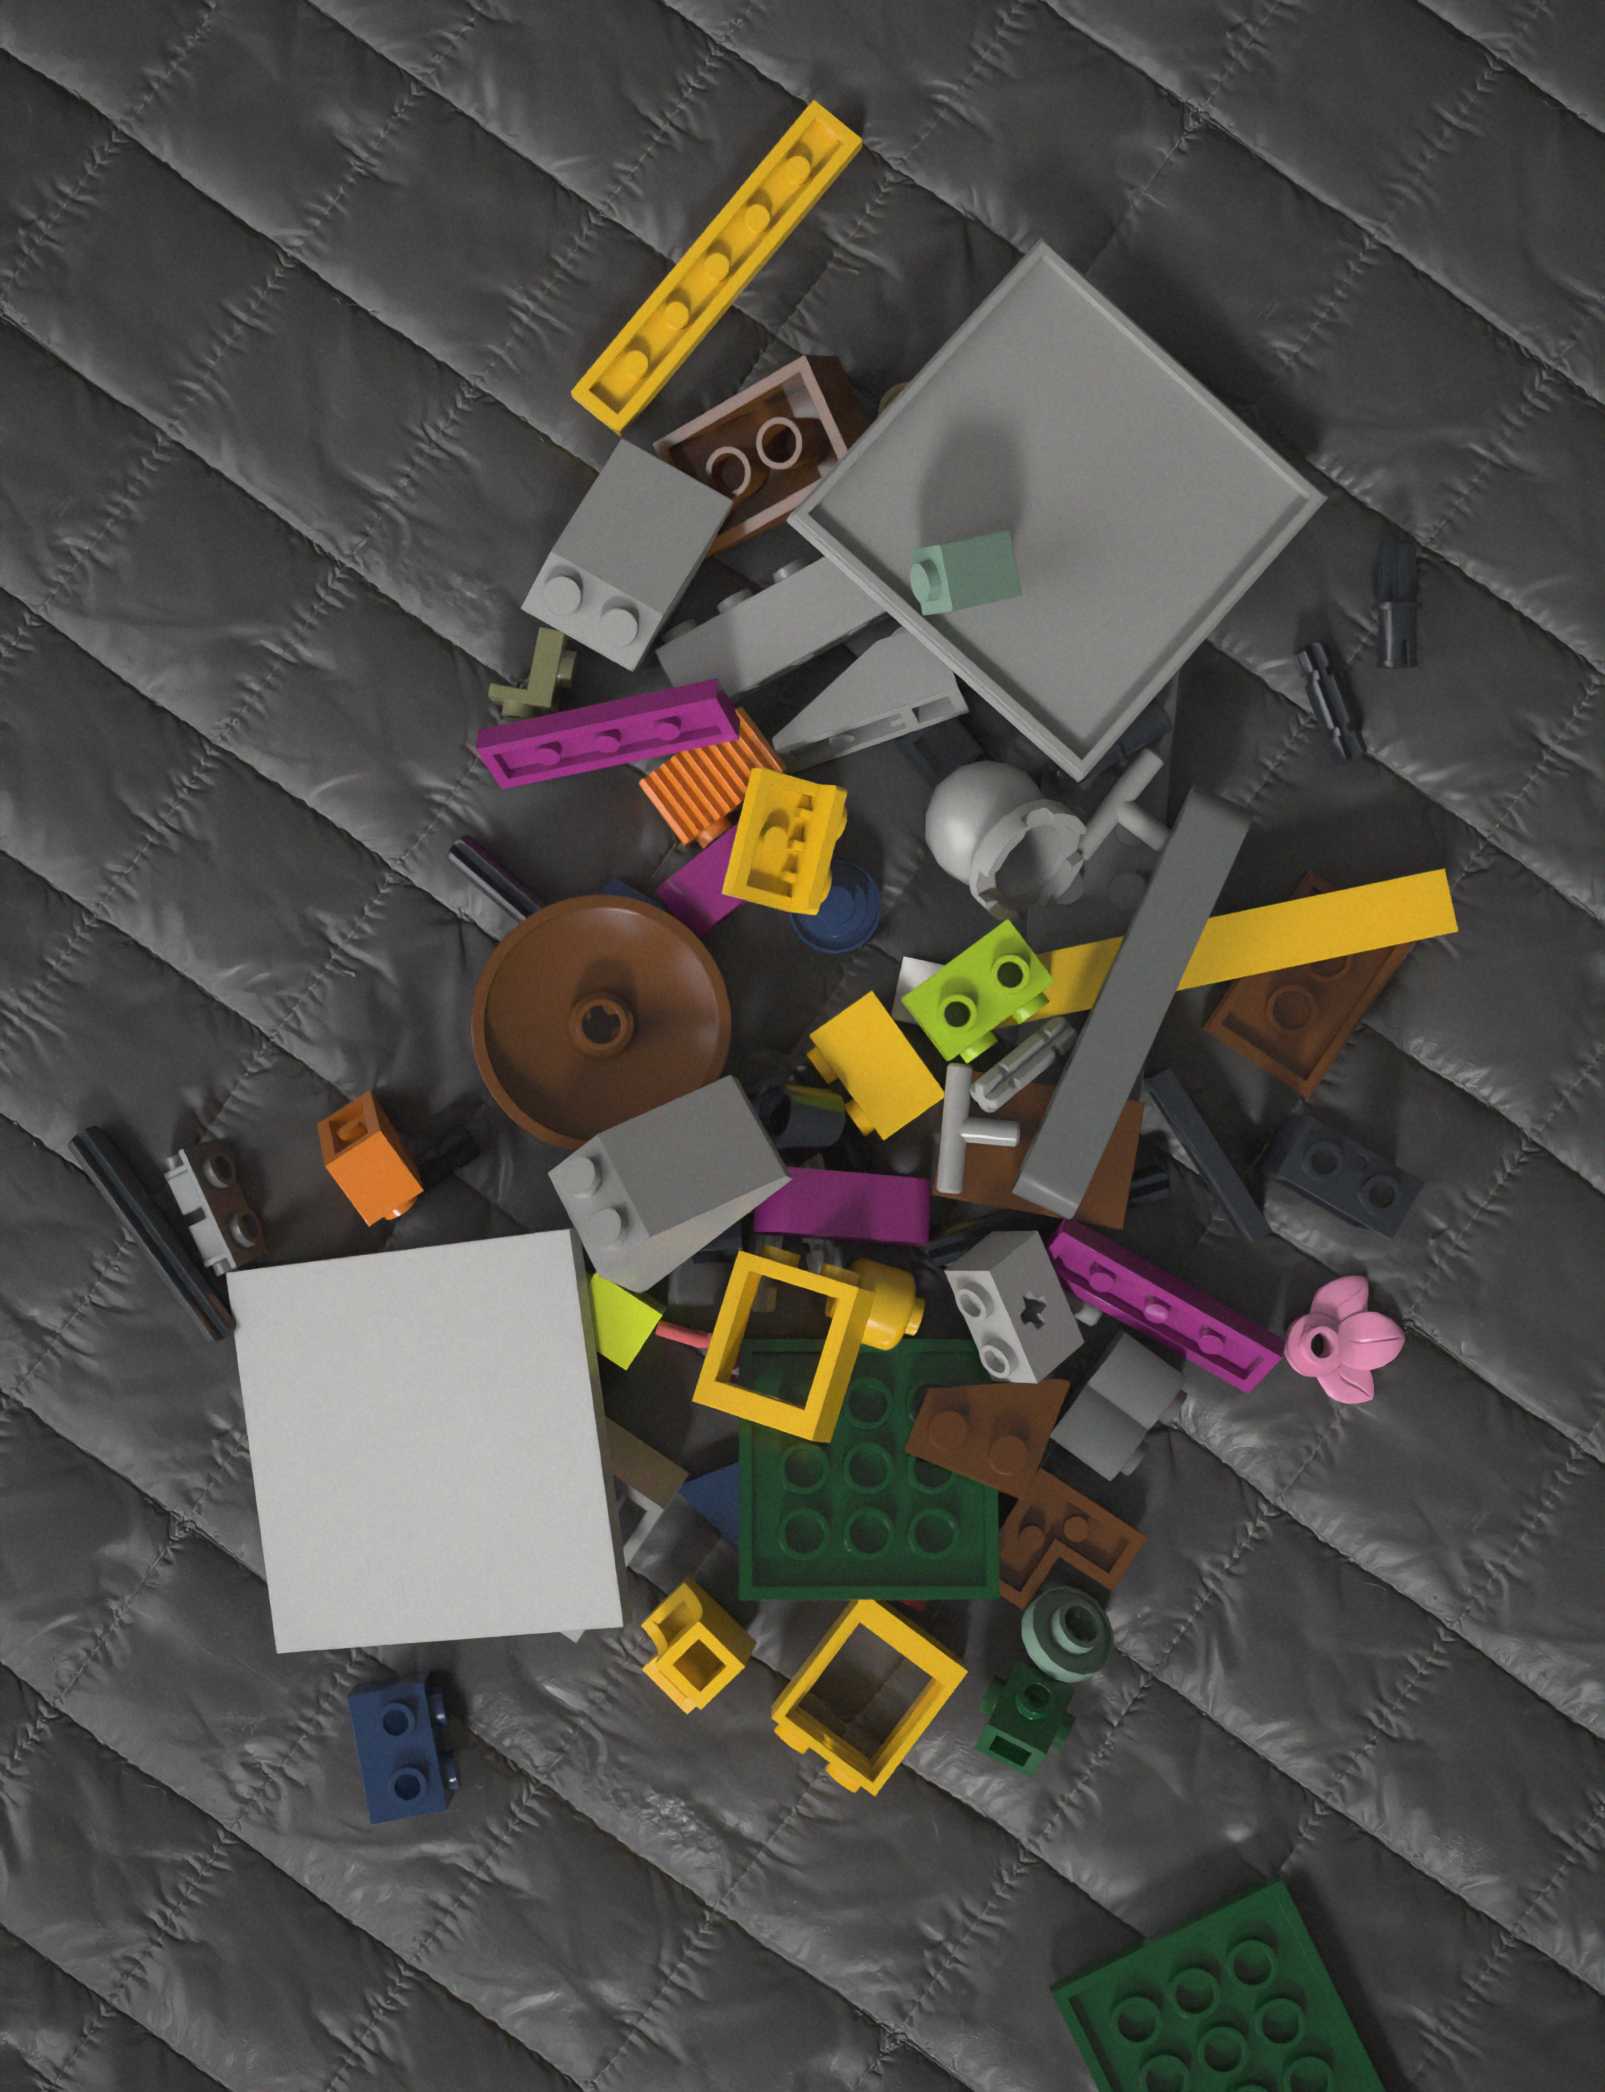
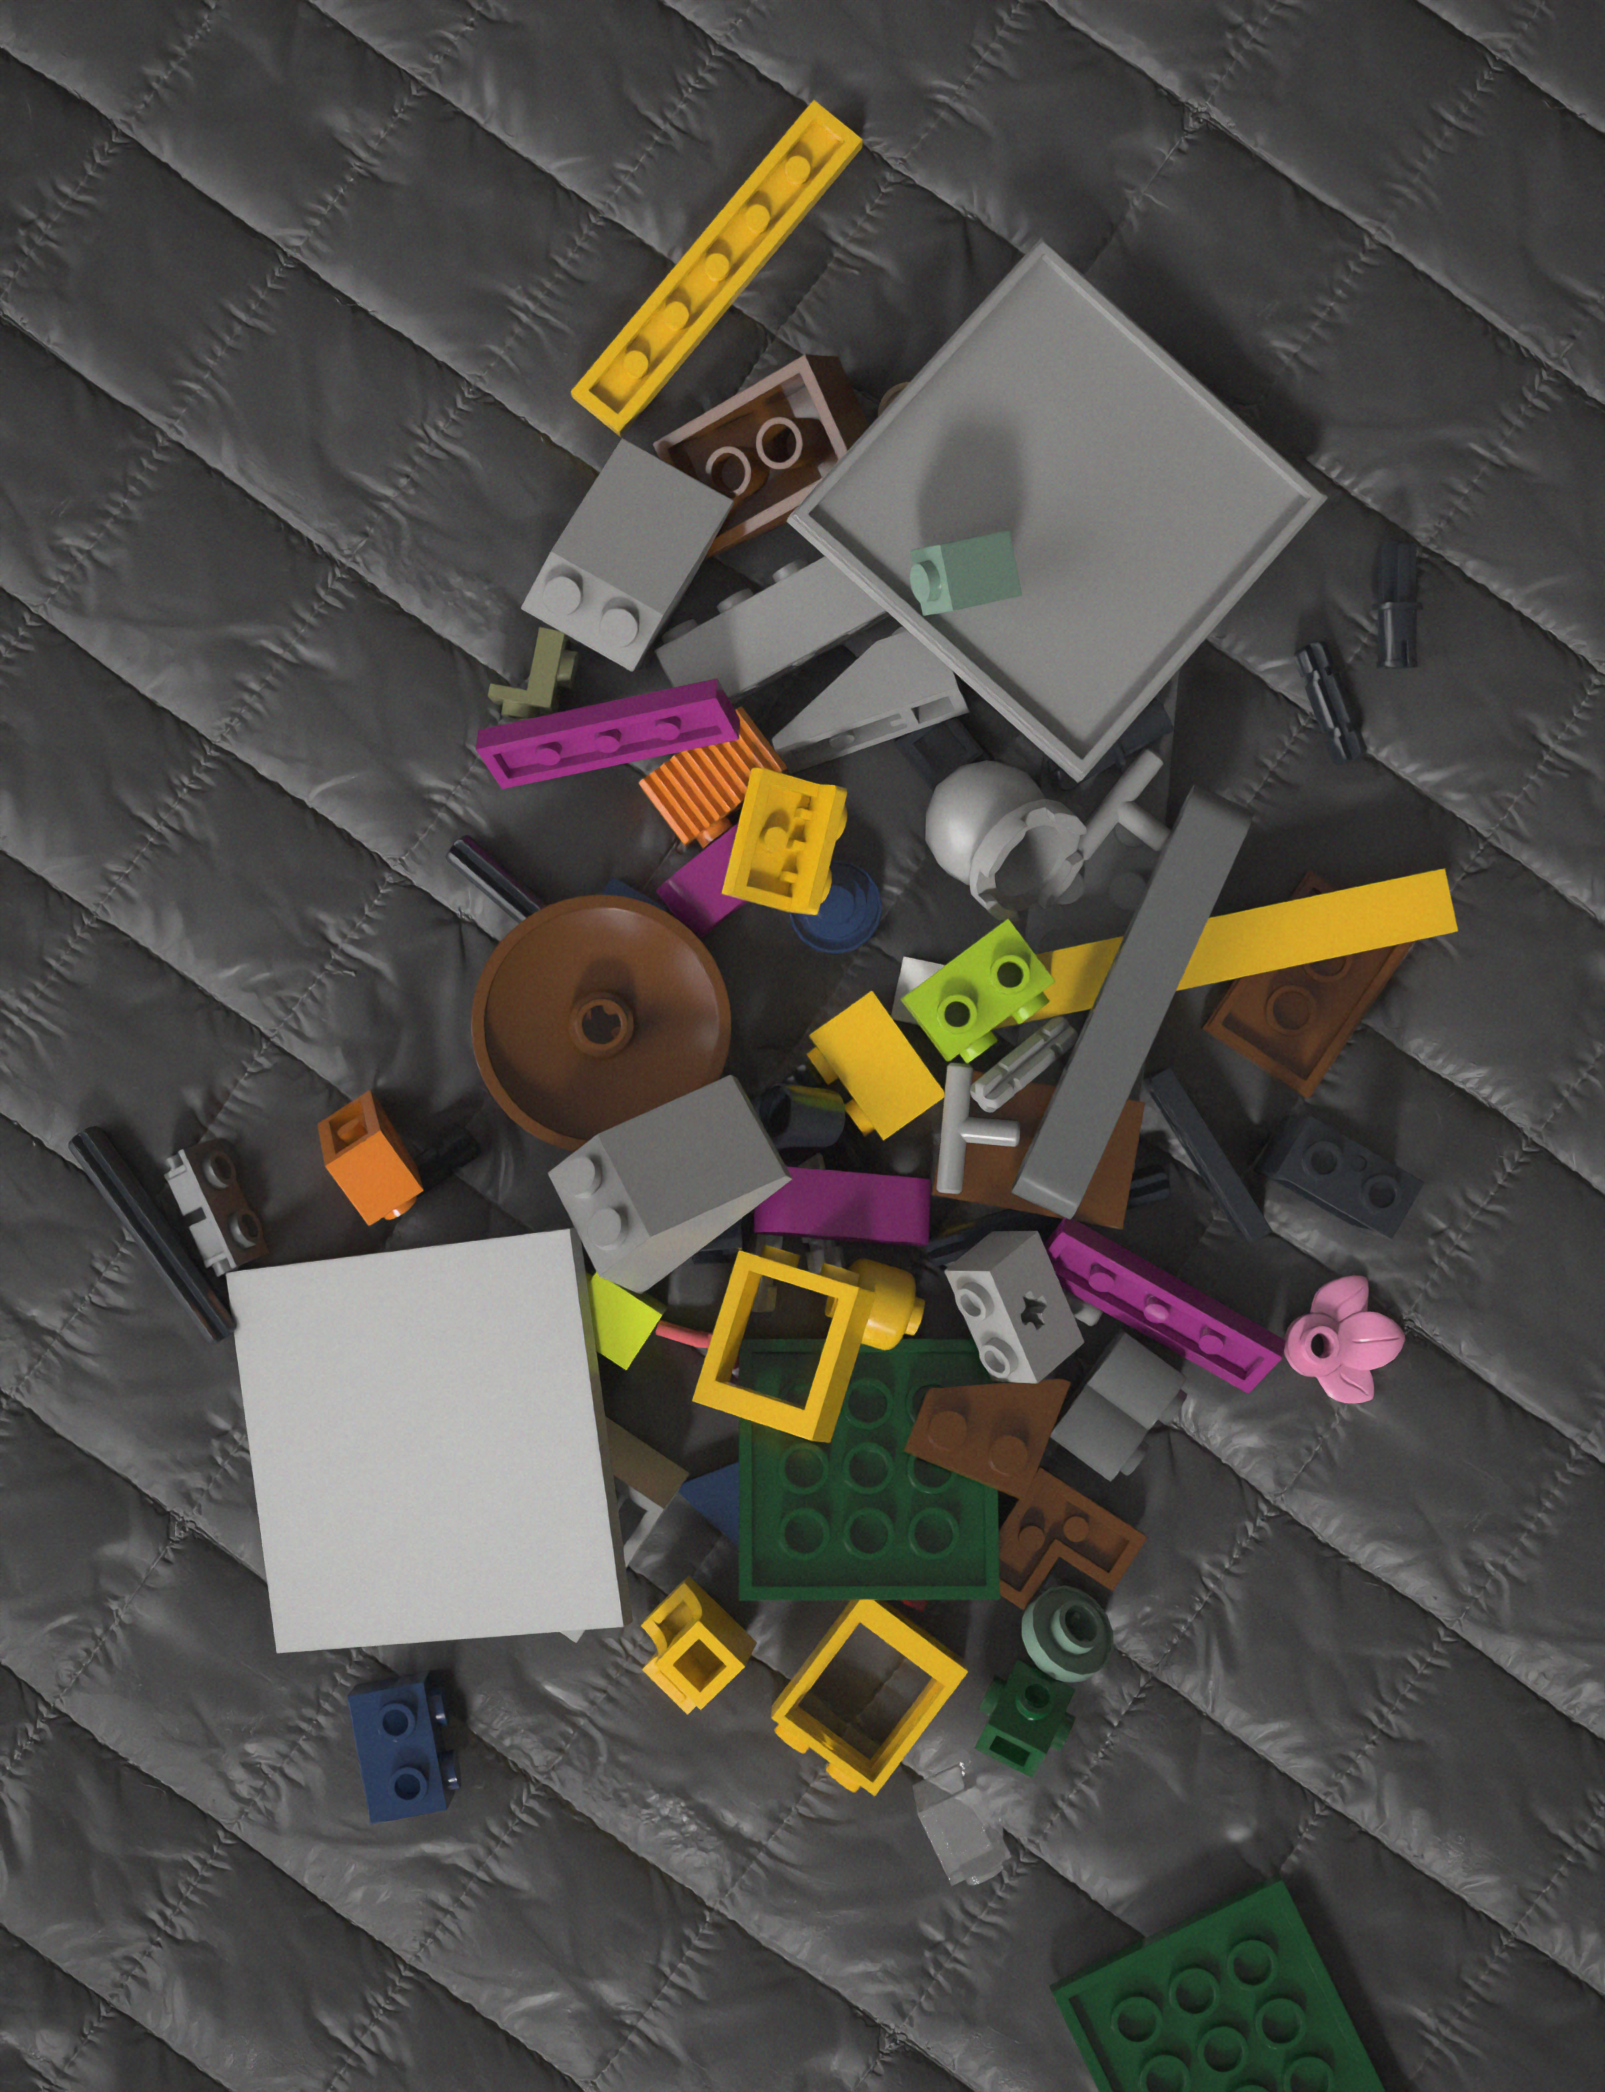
(961, 1824): none -> clear piece

